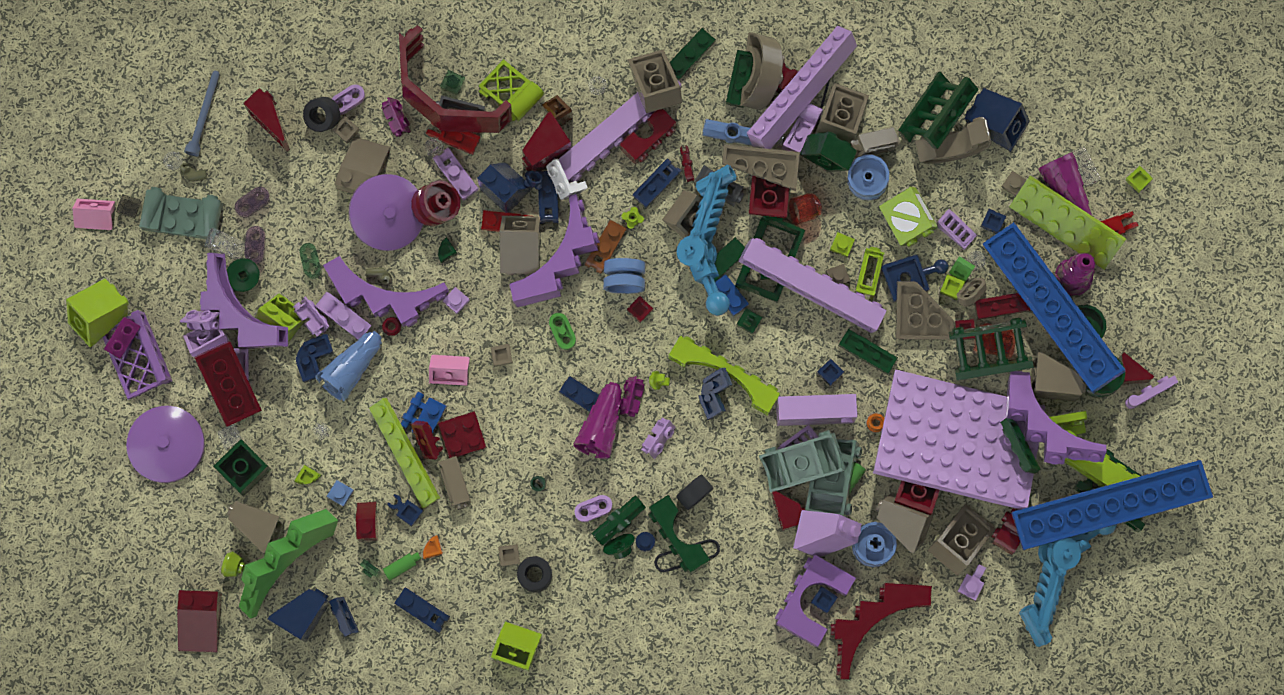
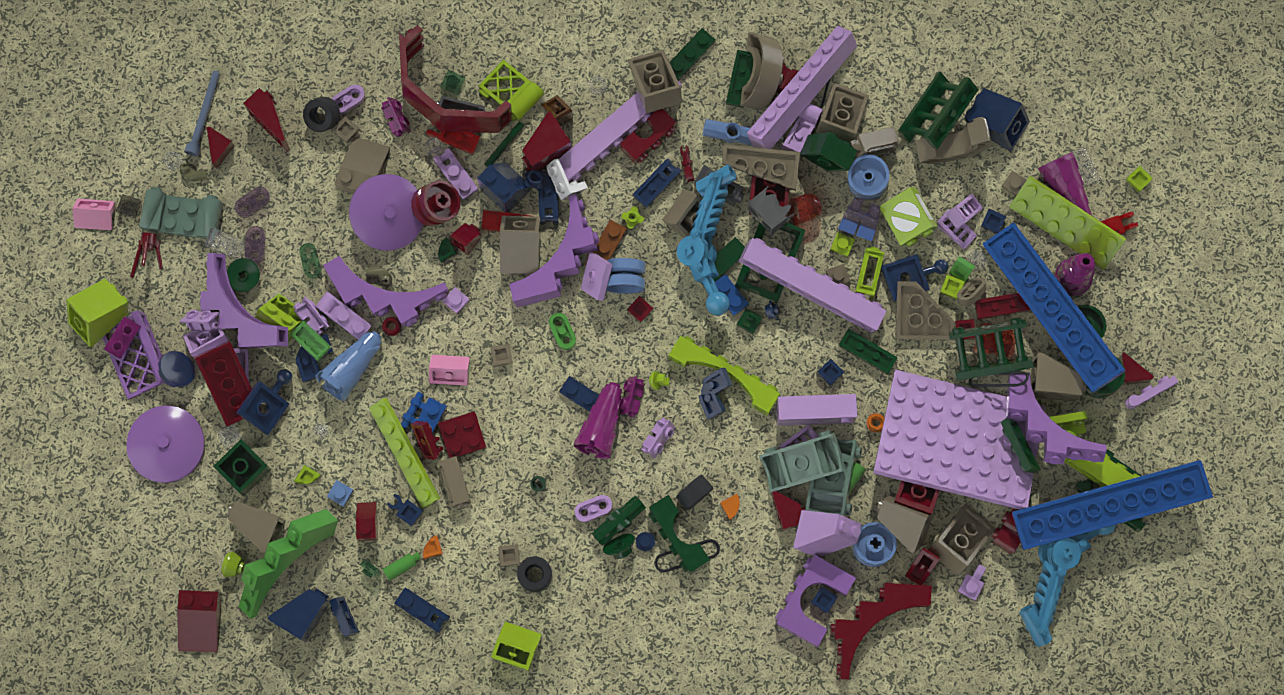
(147, 243): none -> dark red plant
(176, 369): none -> dark blue tile
(219, 146): none -> dark red slope
(275, 404): none -> dark blue plate
(311, 340): none -> bright green plate
(466, 237): none -> dark red slope
(504, 144): none -> dark green bar
(596, 276): none -> lavender plate
(731, 506): none -> orange tile
(768, 212): none -> dark grey piece
(772, 310): none -> dark blue plate
(854, 214): none -> clear purple hips
(922, 566): none -> dark red slope
(963, 211): none -> lavender slope
(1002, 385): none -> black piece

